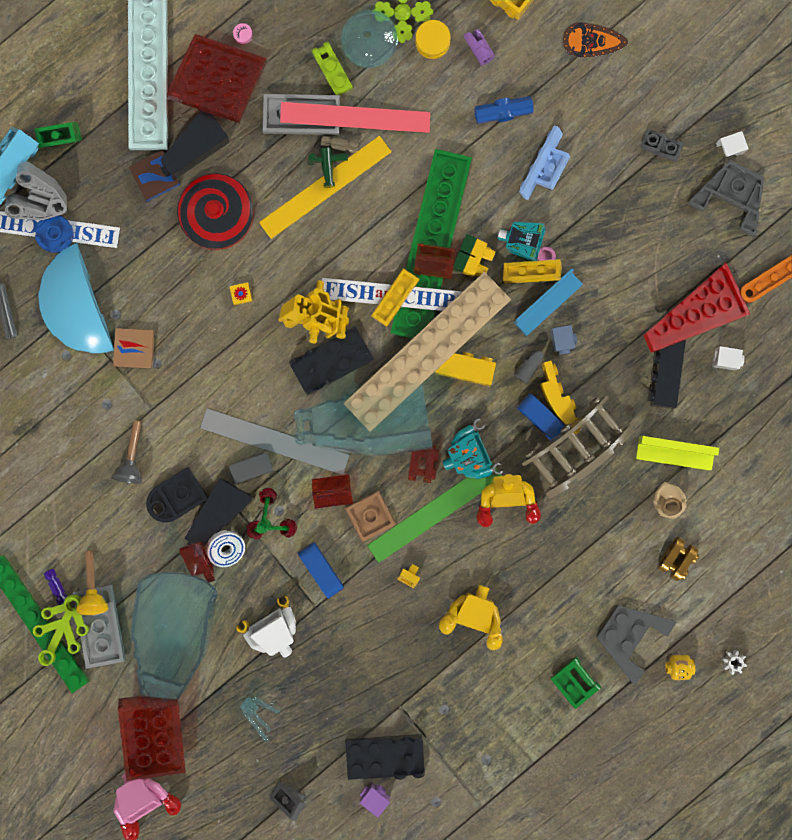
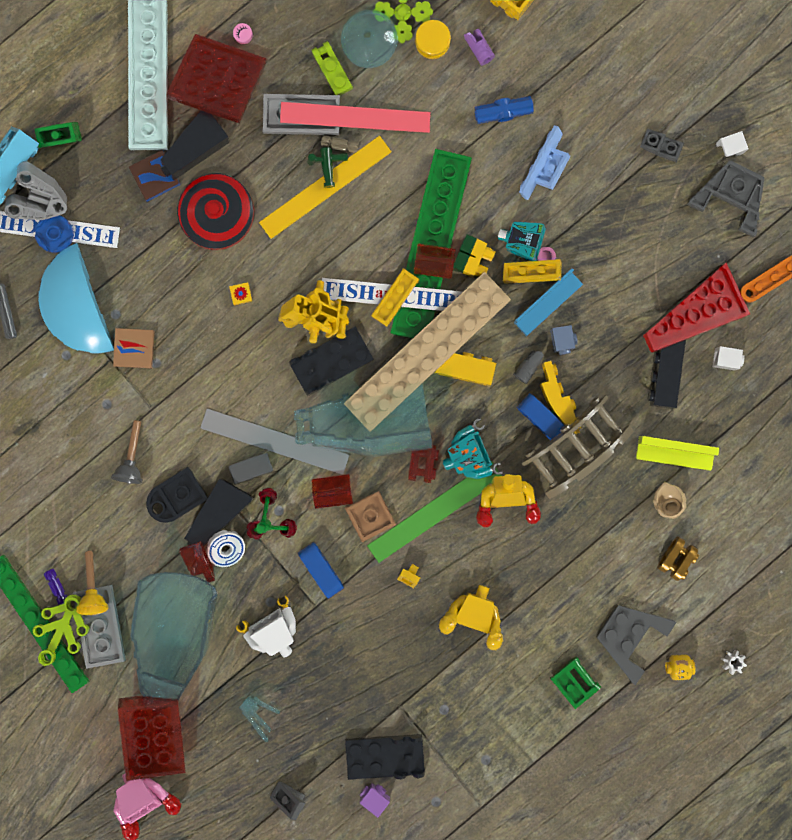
(592, 40): sticker -> none

